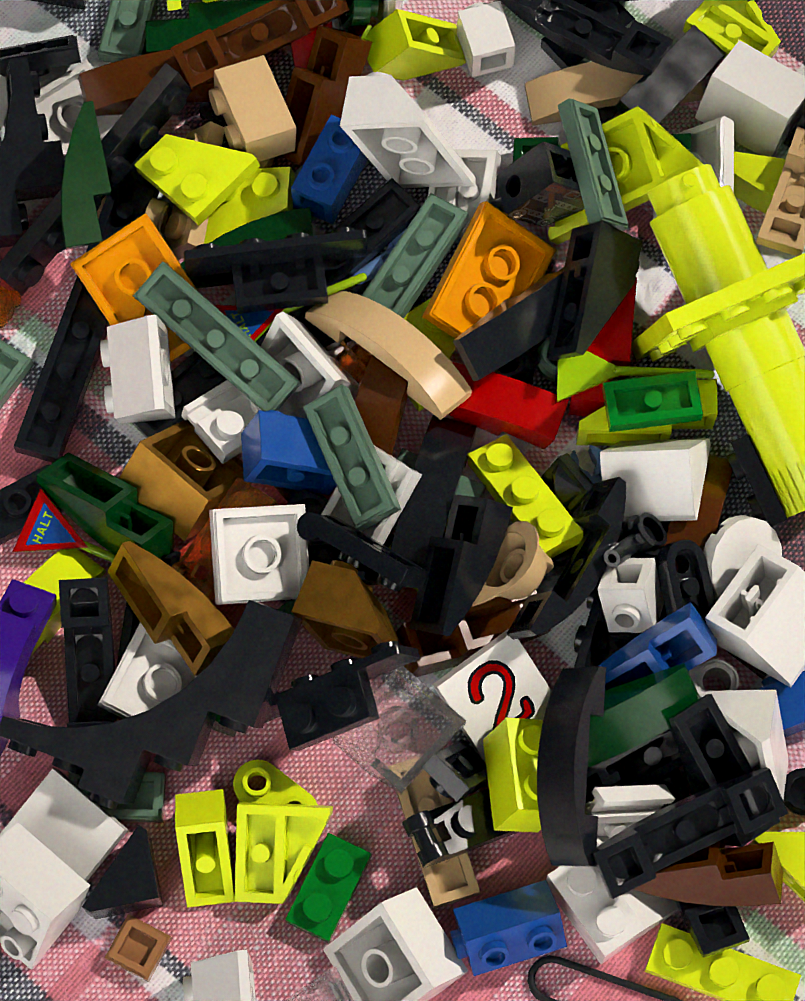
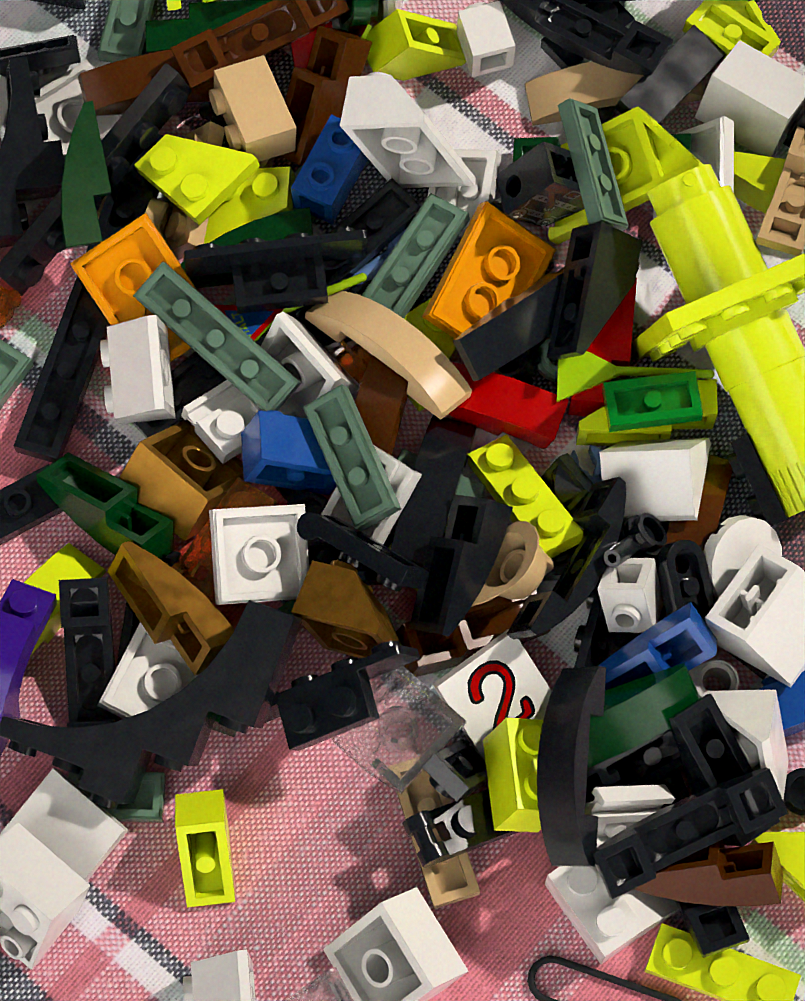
(50, 530): piece -> none
(129, 882): black slope -> none
(138, 948): medium nougat tile -> none
(274, 848): neon yellow wing -> none
(278, 786): neon yellow plate -> none
(328, 888): green plate -> none
(508, 928): blue brick -> none

